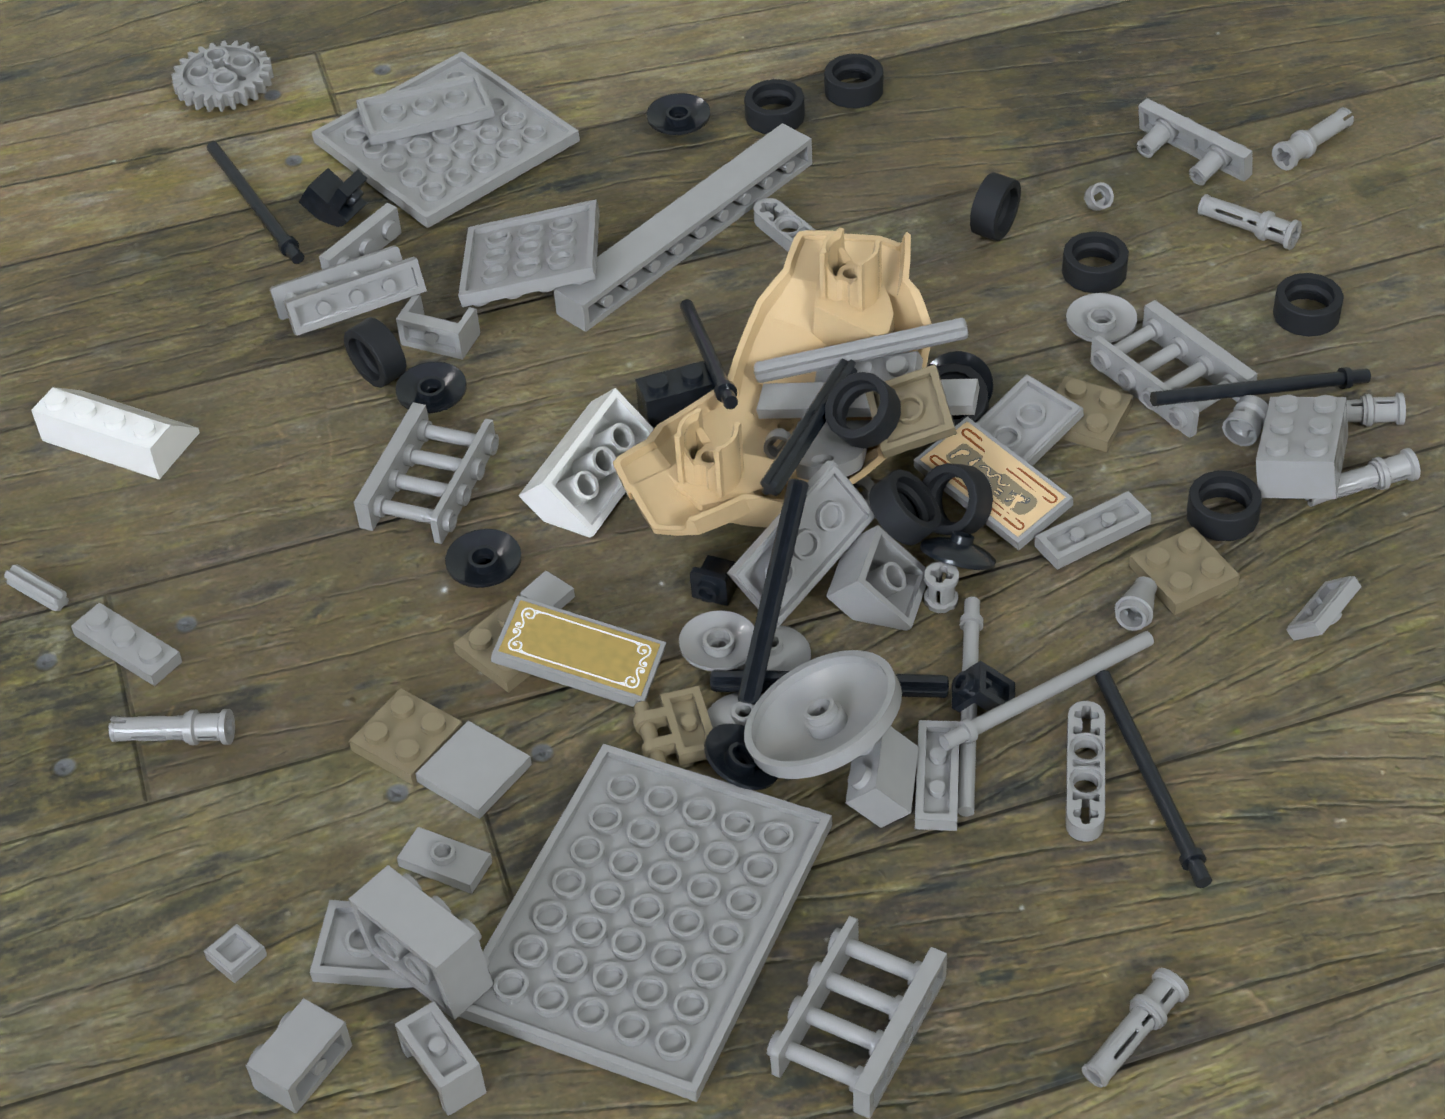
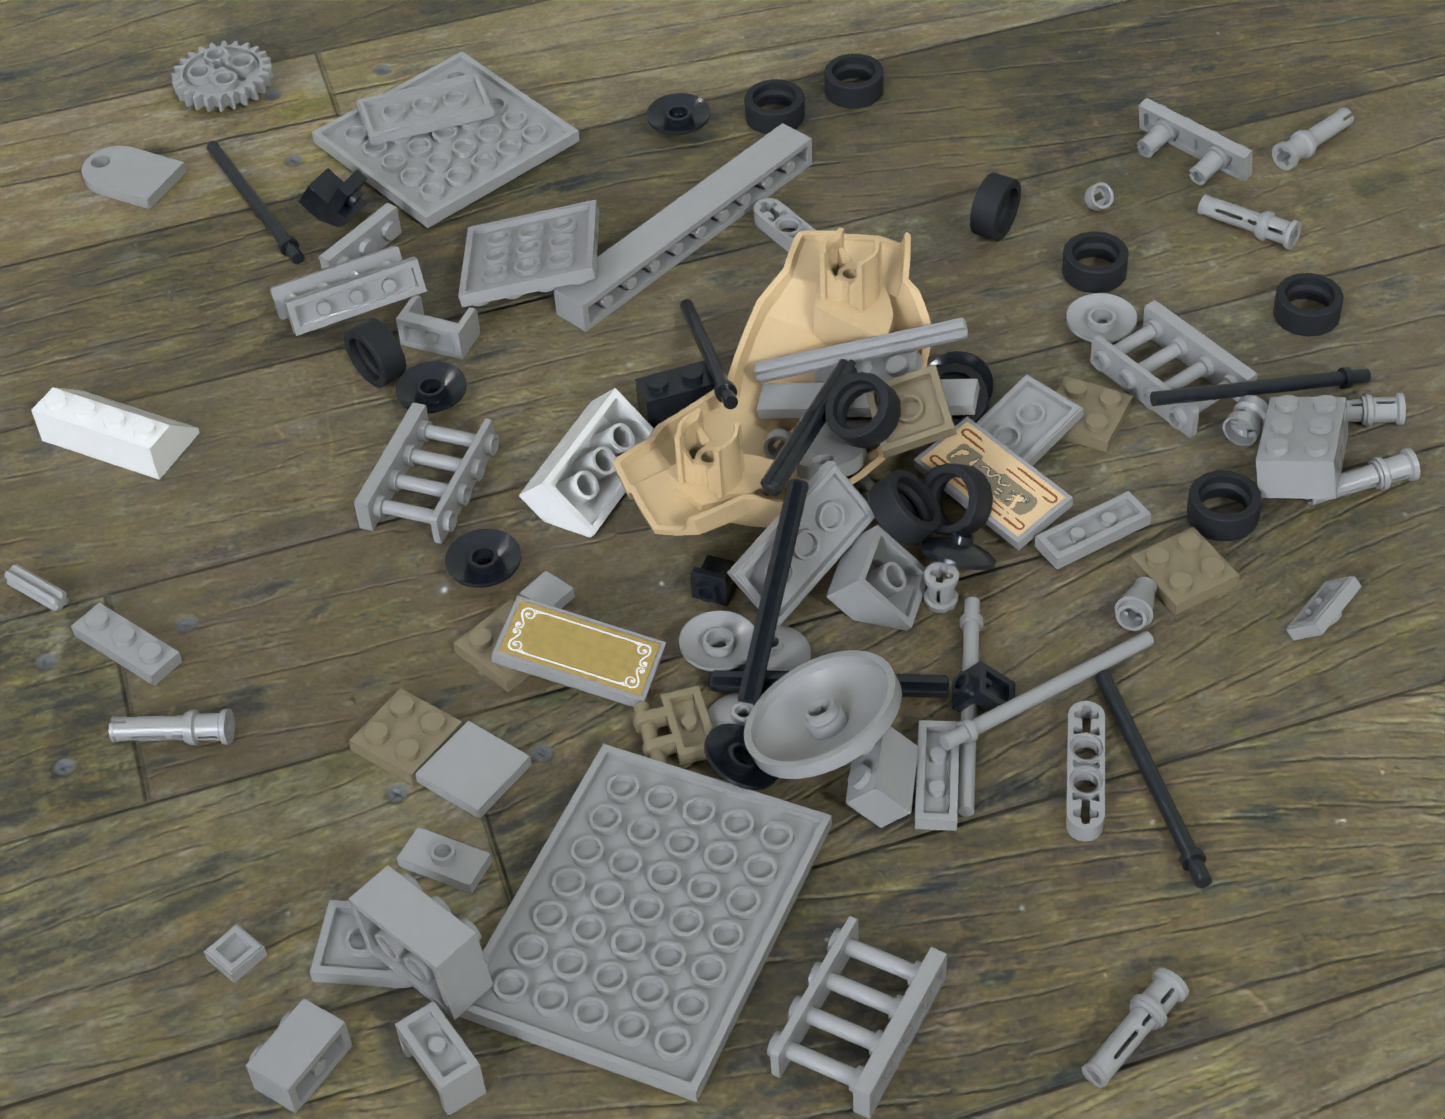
(131, 175): none -> light grey tile

